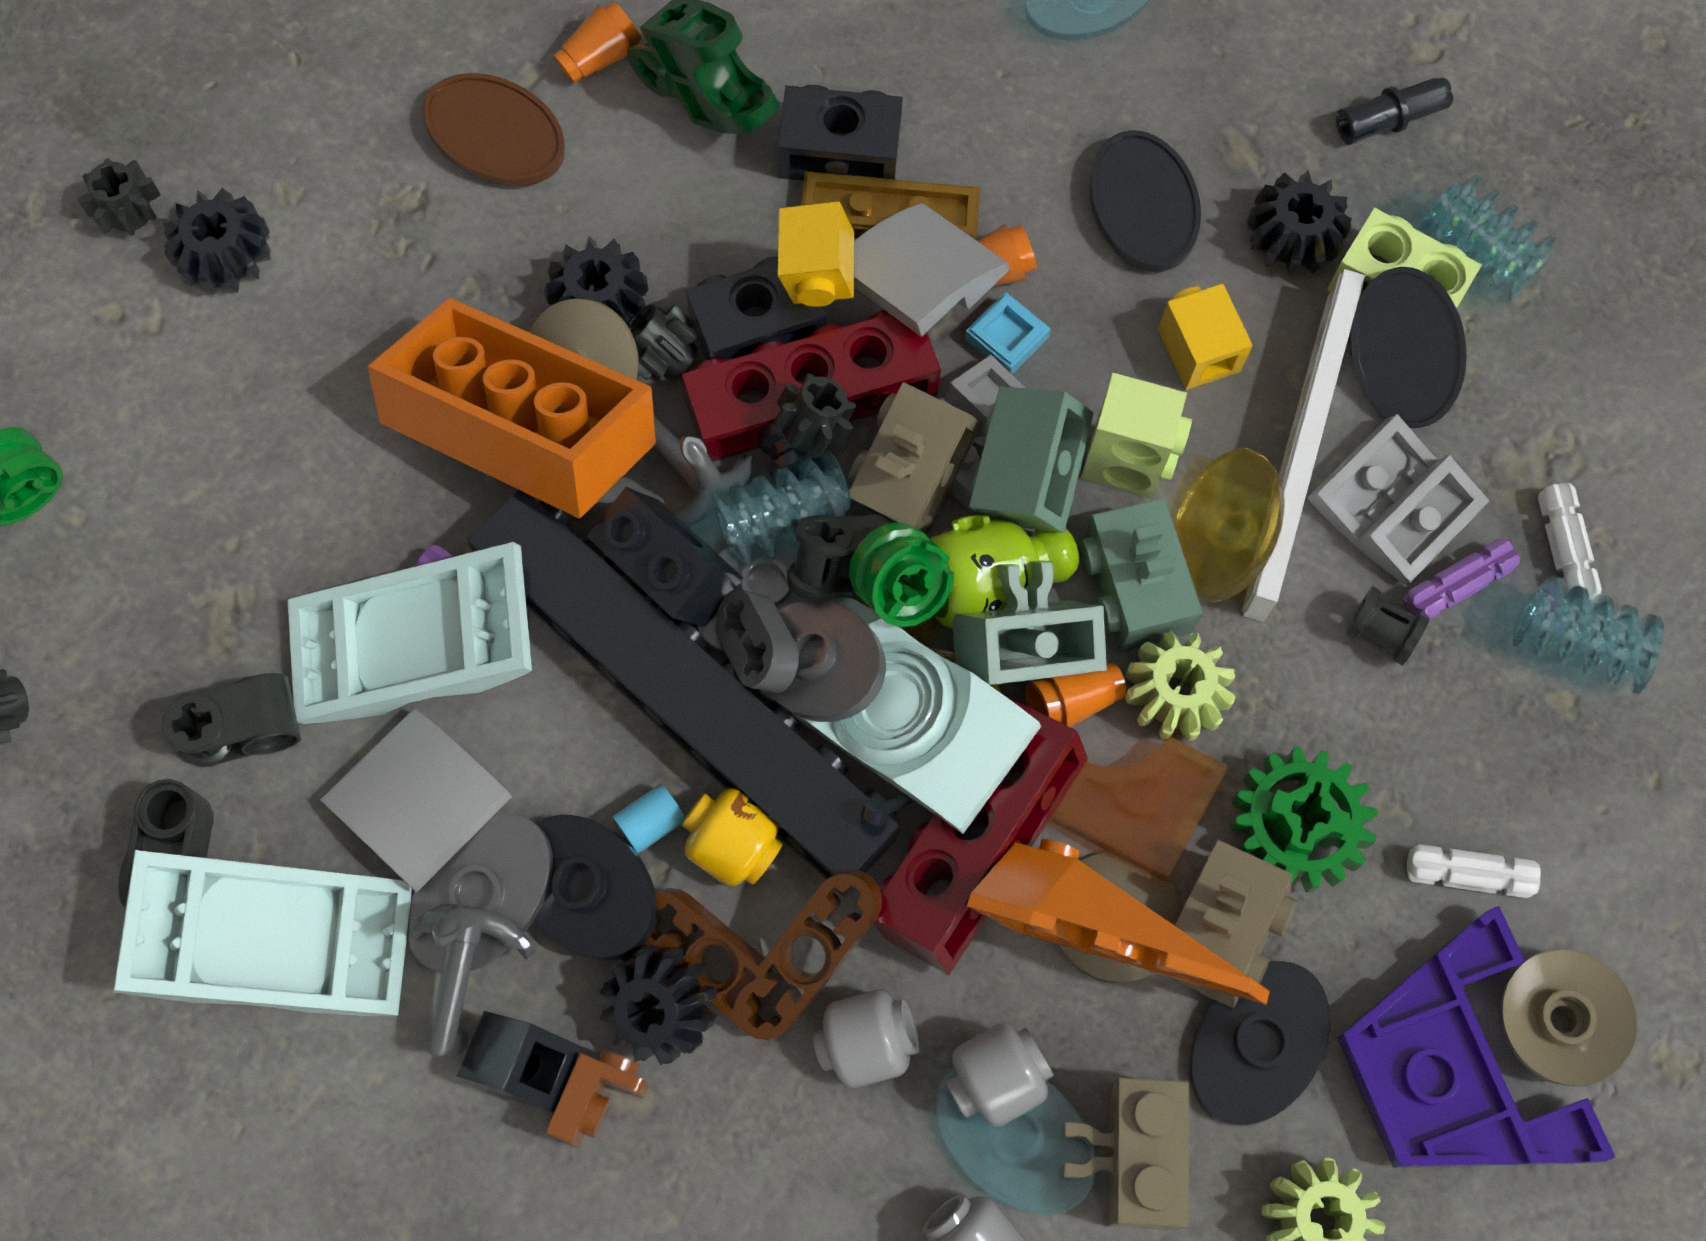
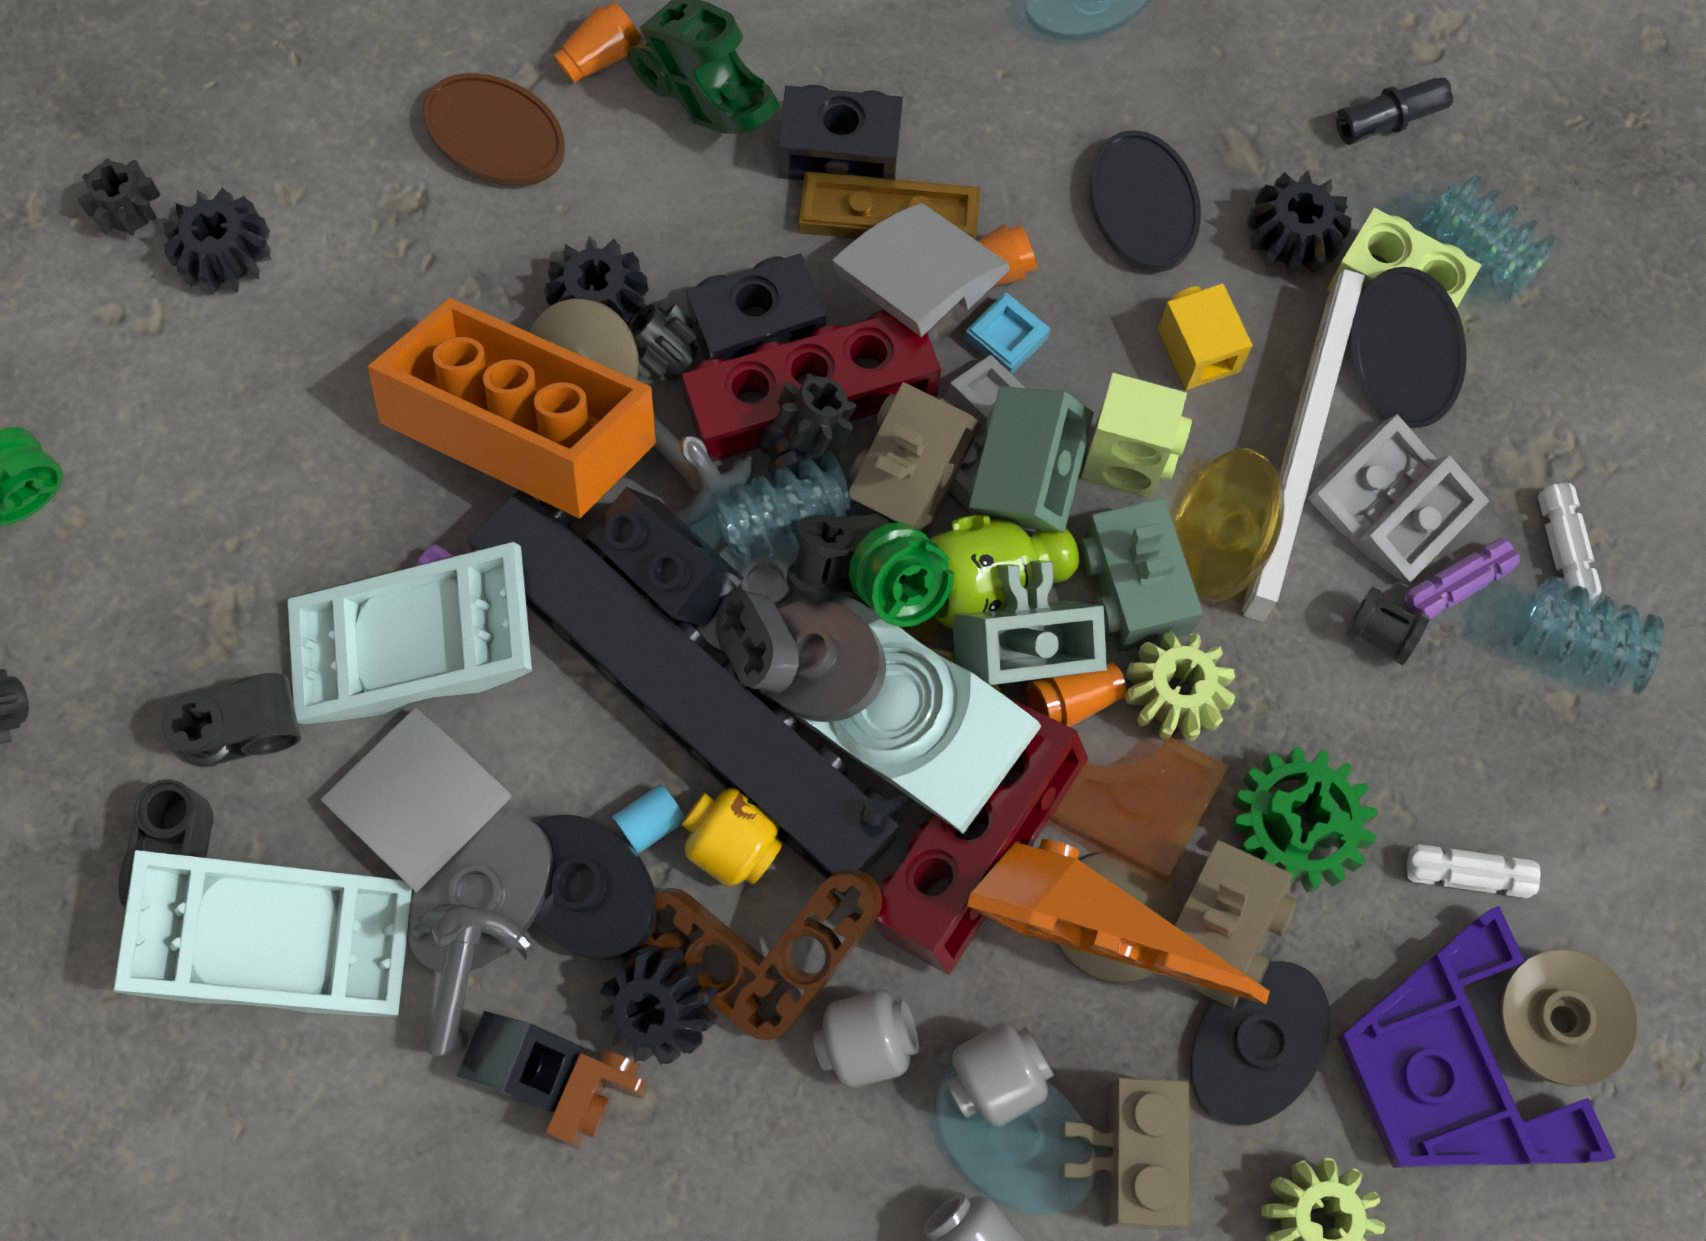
(816, 253): yellow brick -> none

